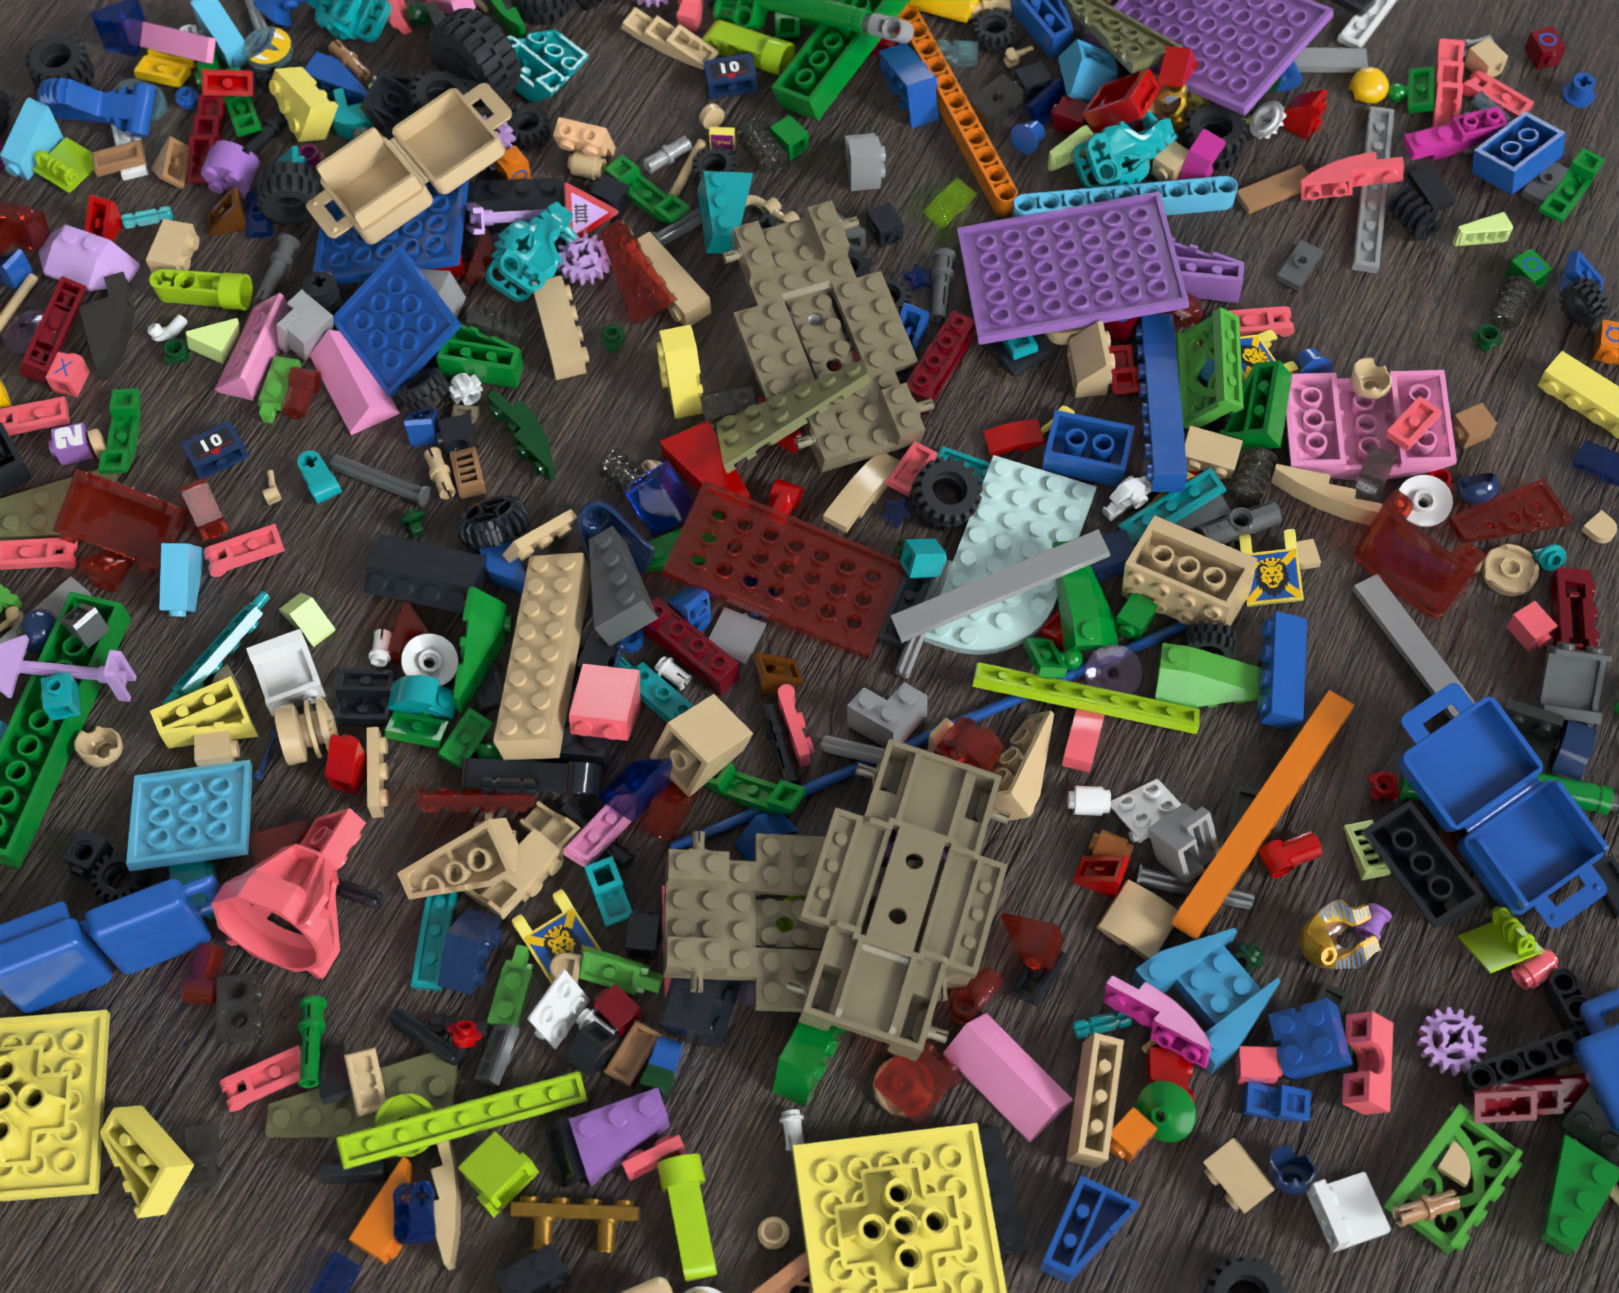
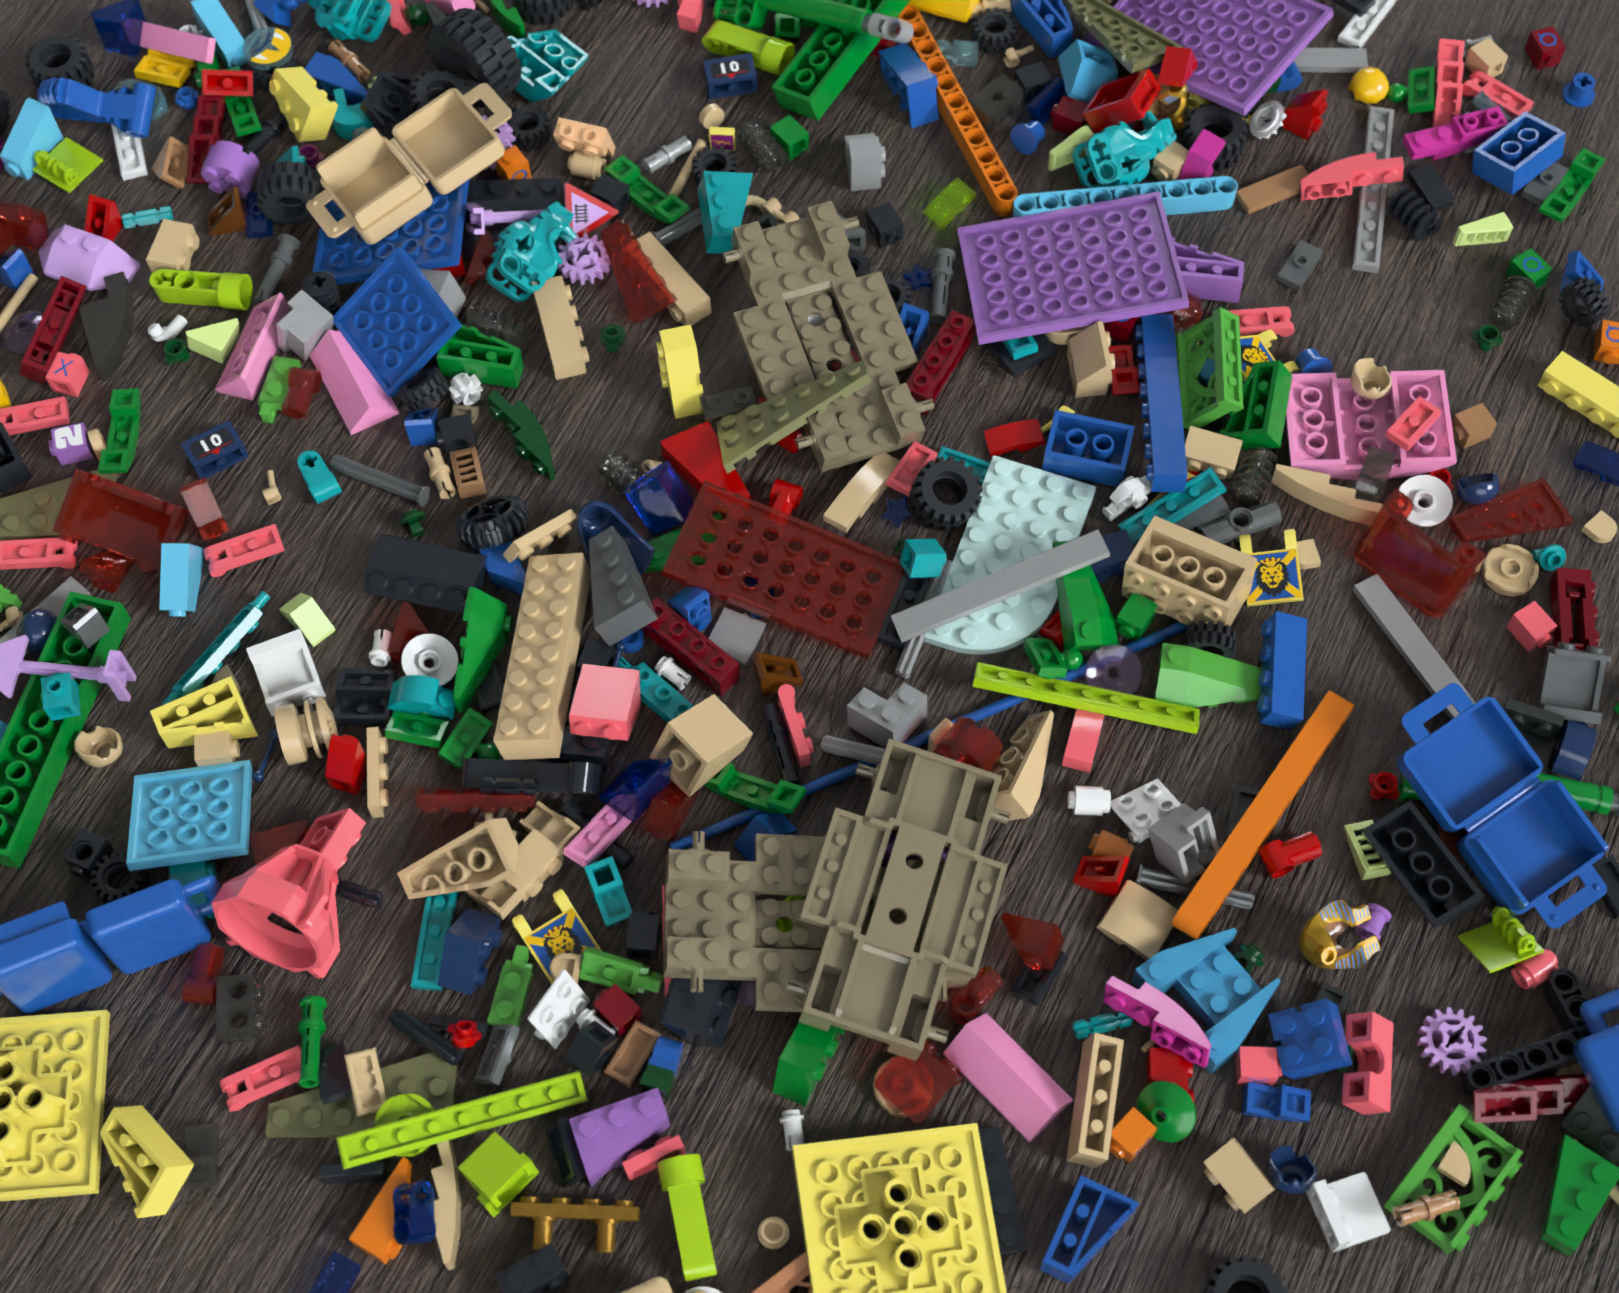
(118, 158): medium nougat tile -> none
(671, 41): tan slope -> none

